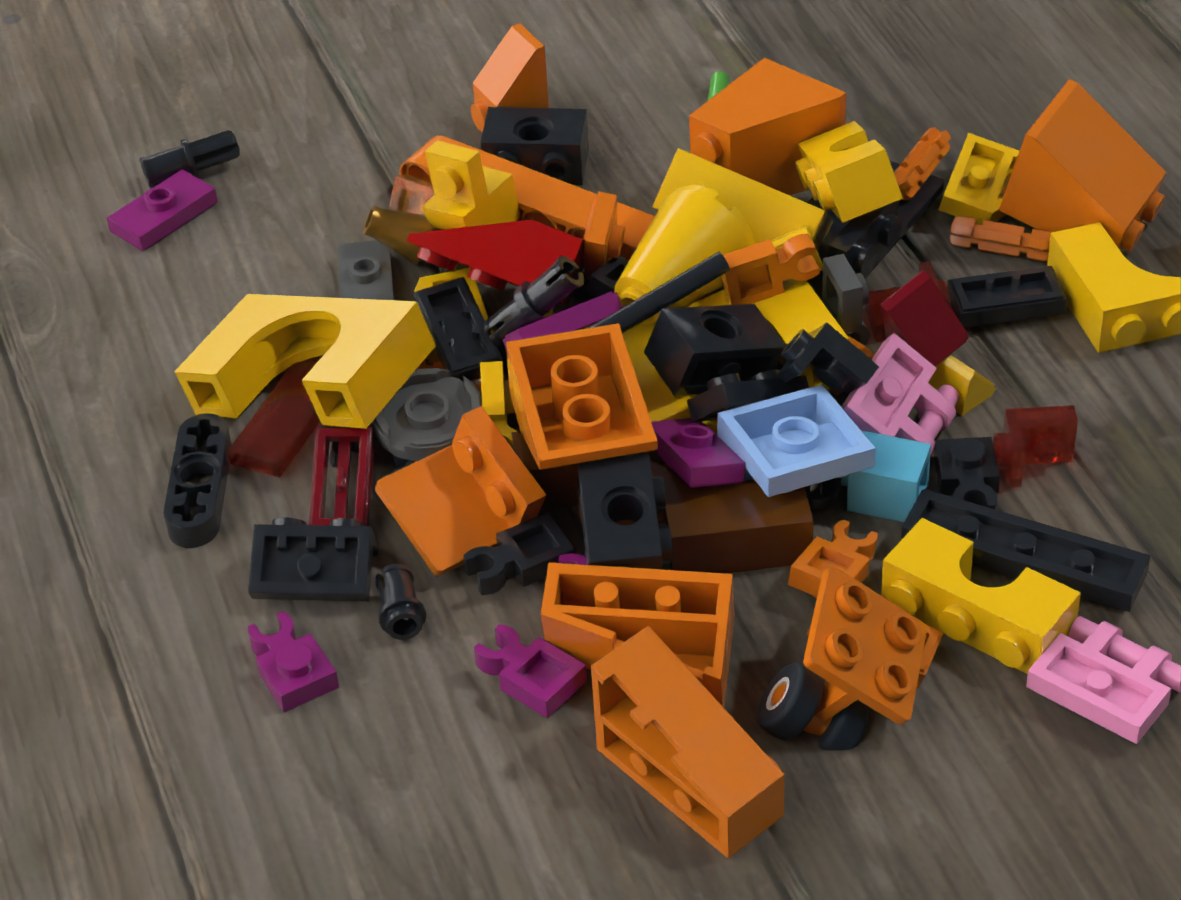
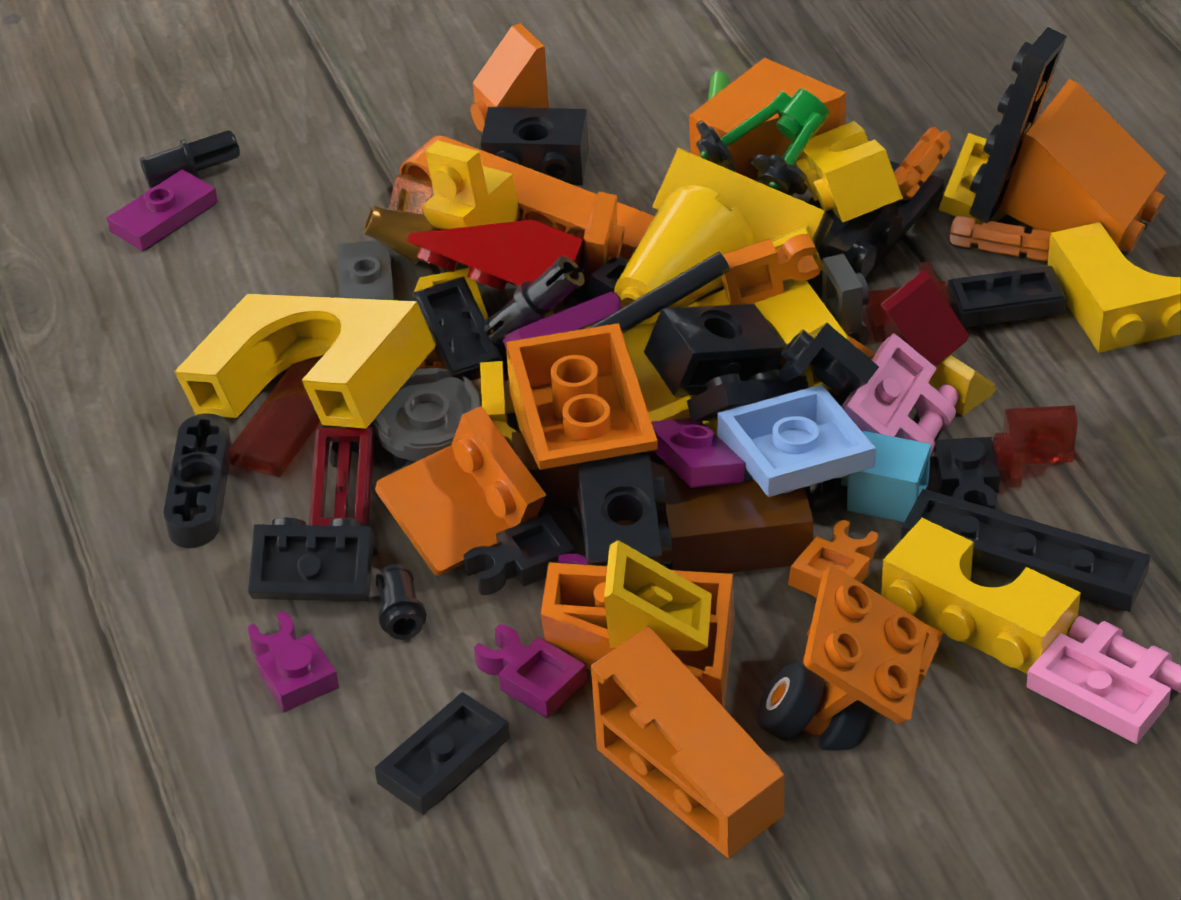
(442, 753): none -> black plate
(646, 594): none -> yellow slope
(799, 121): none -> plant
(1020, 110): none -> black plate

